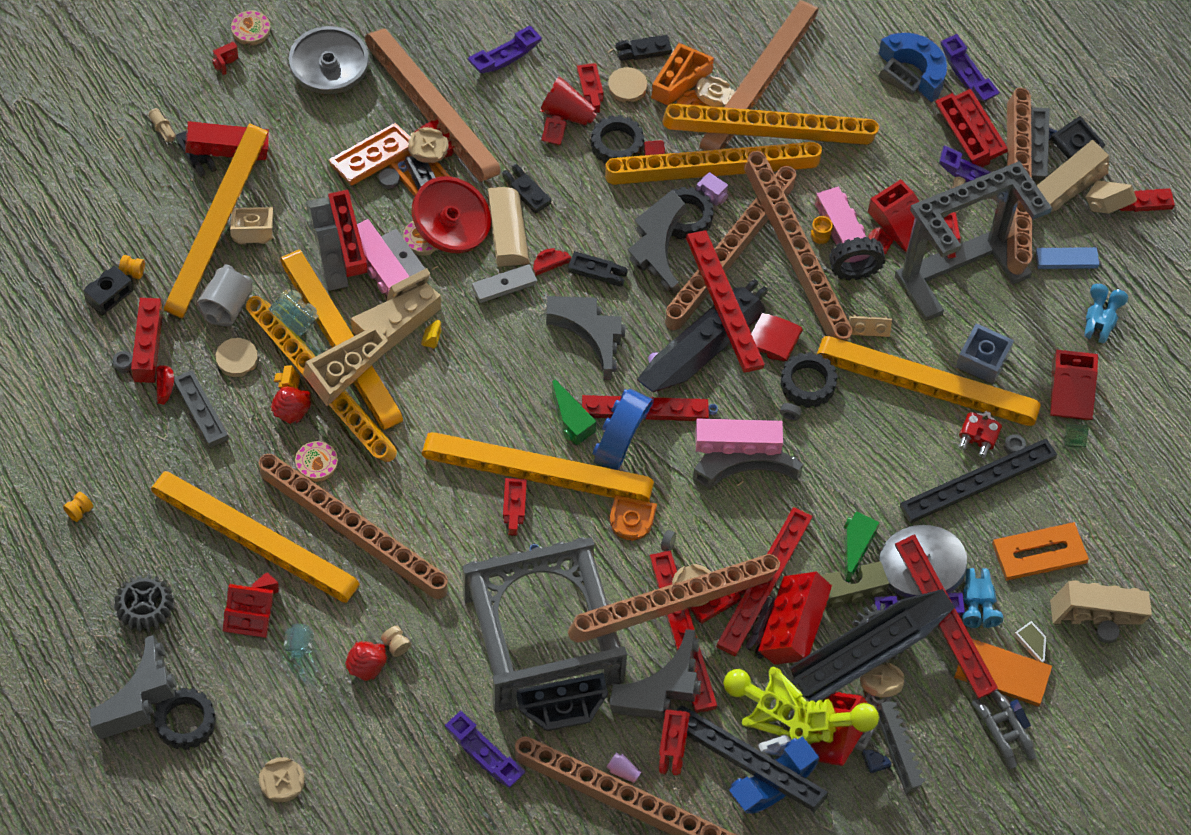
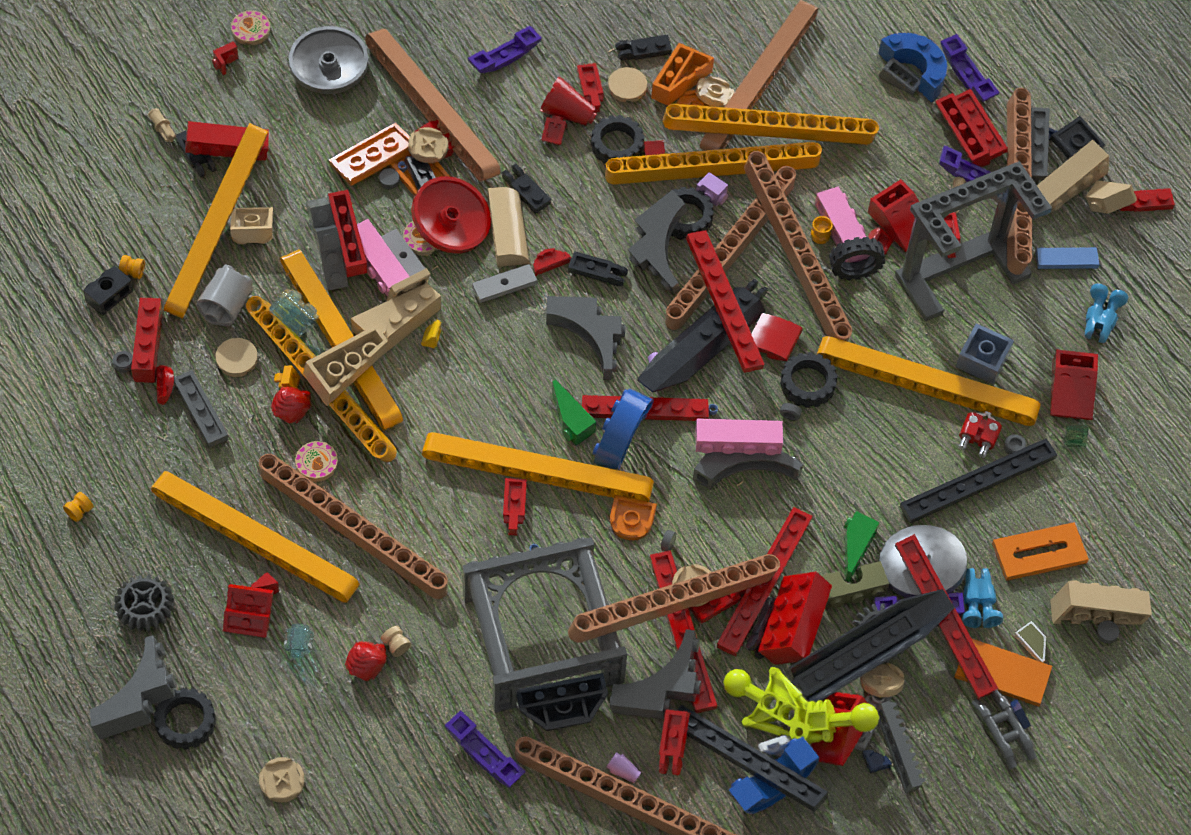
(870, 326): tan hinge -> none

